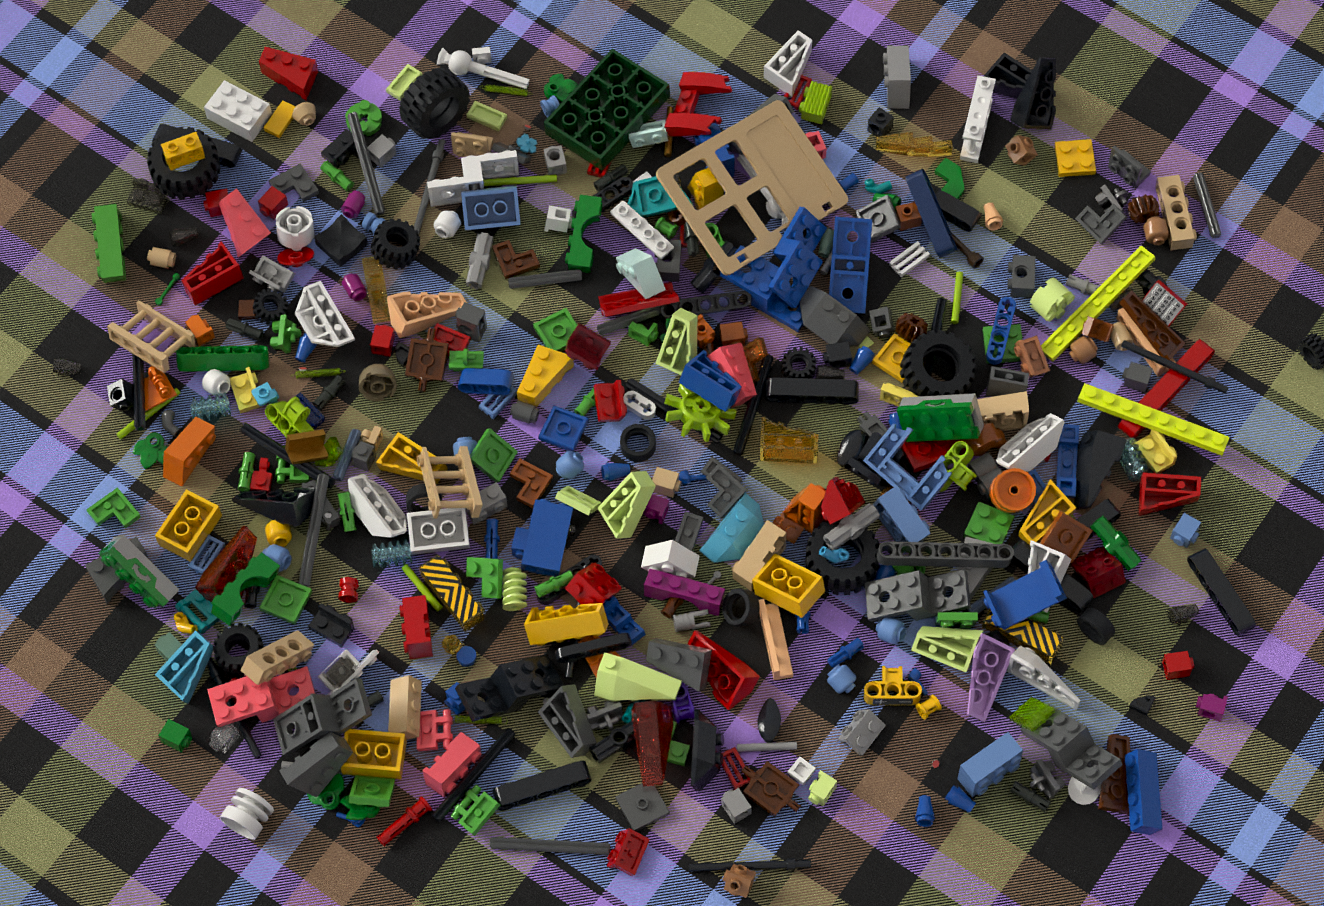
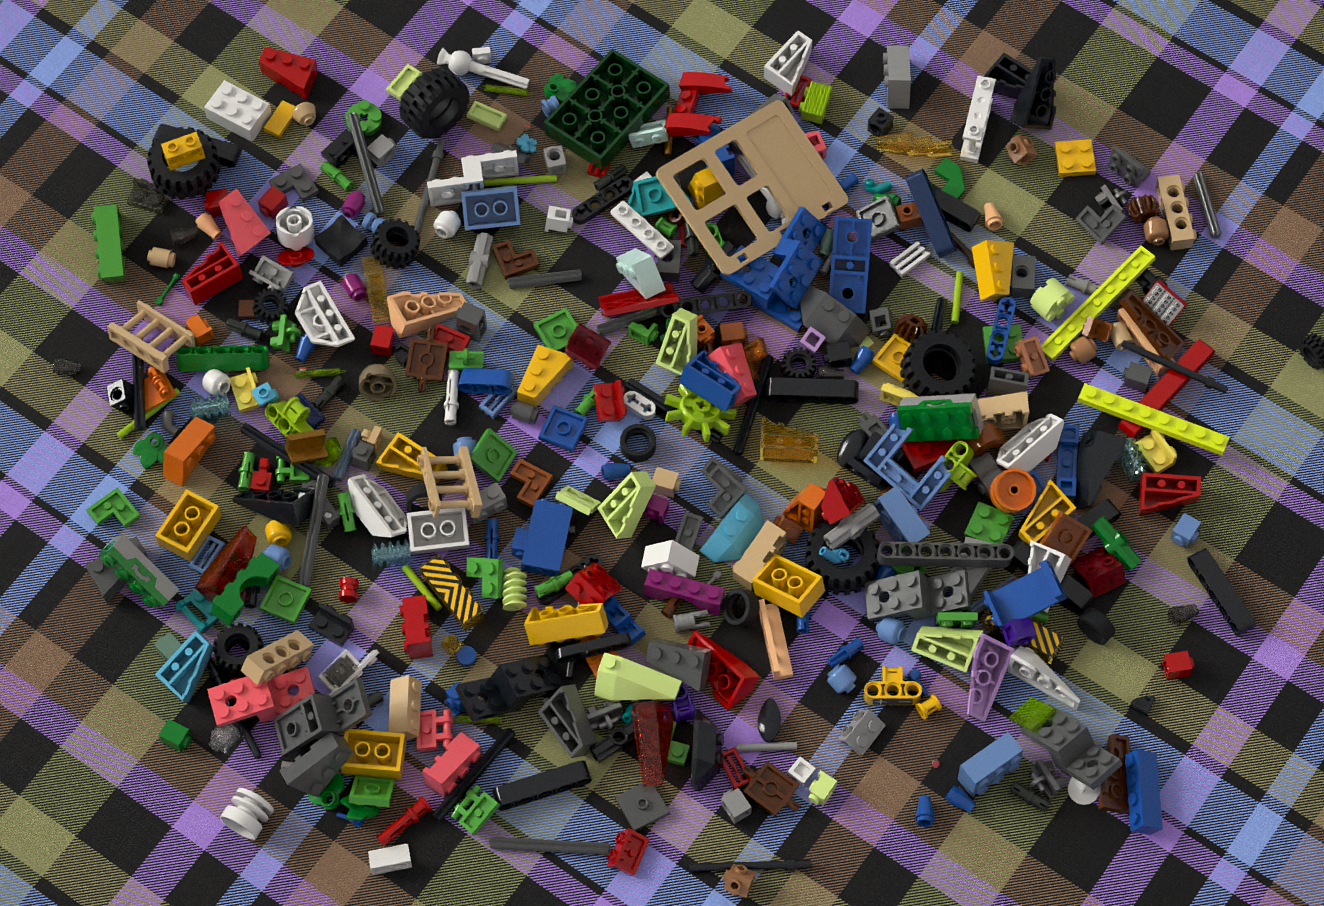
(183, 624): yellow arm -> none
(207, 224): none -> light nougat cone
(389, 859): none -> white panel
(451, 404): none -> white pin
(470, 144): tan bracket -> none
(570, 464): medium blue head -> none
(588, 212): green arch -> none
(685, 478): blue hand -> none
(811, 340): none -> lavender brick
(993, 268): none -> yellow wedge
(1019, 631): none -> dark purple brick
(1211, 706): magenta brick -> none

